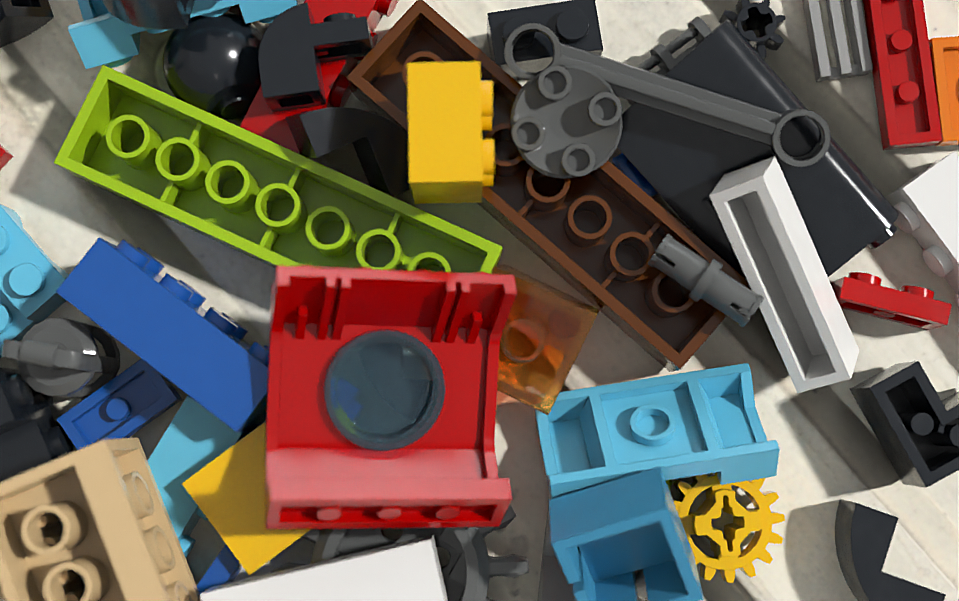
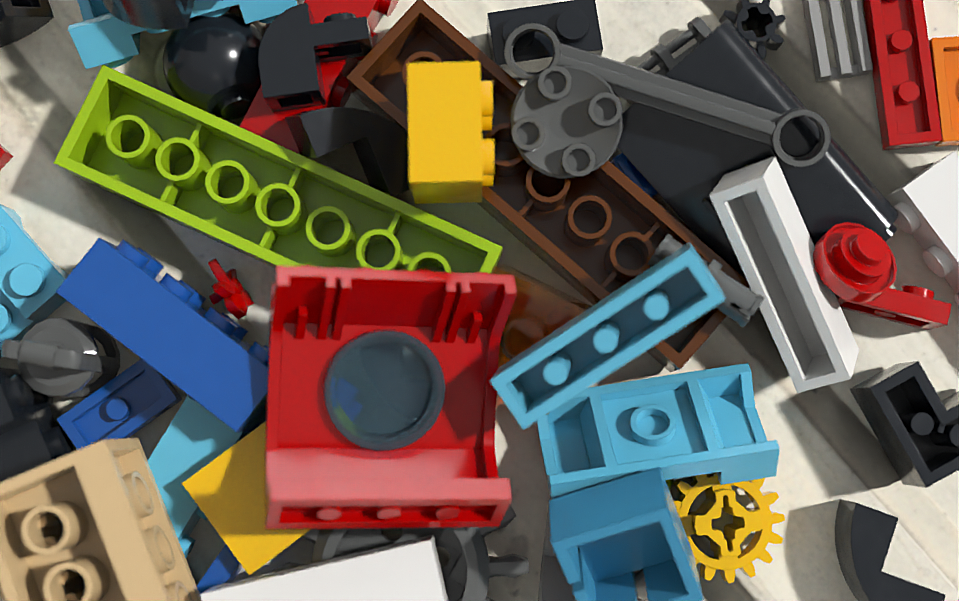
(230, 290): none -> red plant
(607, 335): none -> medium azure brick
(854, 262): none -> red plate

